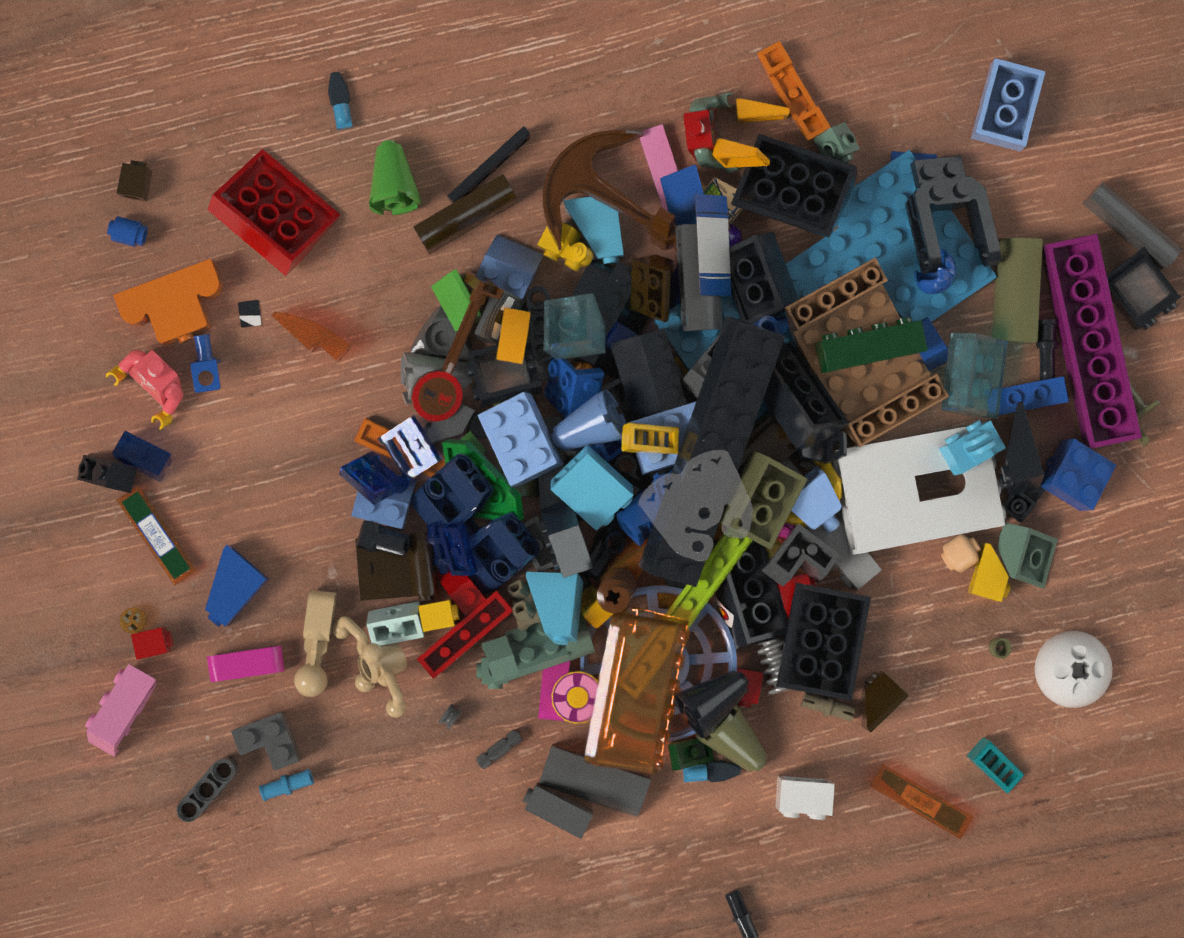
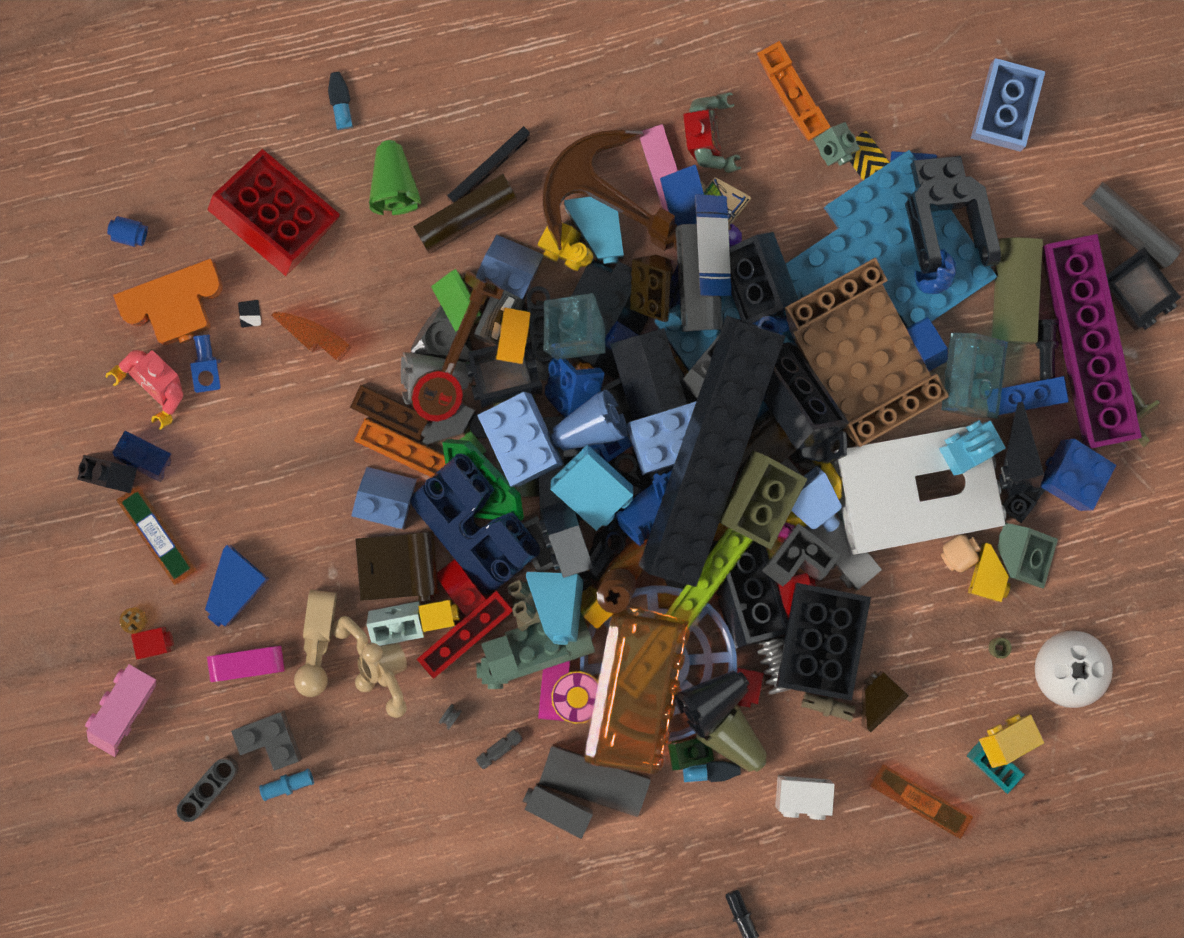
(134, 181): dark brown brick -> none
(369, 482): clear blue plate -> none
(377, 538): black piece -> none
(389, 412): none -> reddish brown tile
(414, 444): clear blue plate -> none
(452, 549): clear blue plate -> none
(628, 433): yellow slope -> none
(689, 493): clear piece -> none
(724, 613): white sticker -> none
(738, 155): light orange slope -> none
(756, 111): light orange slope -> none
(796, 187): black slope -> none
(869, 157): none -> sticker
(870, 346): dark green brick -> none
(1011, 740): none -> yellow brick

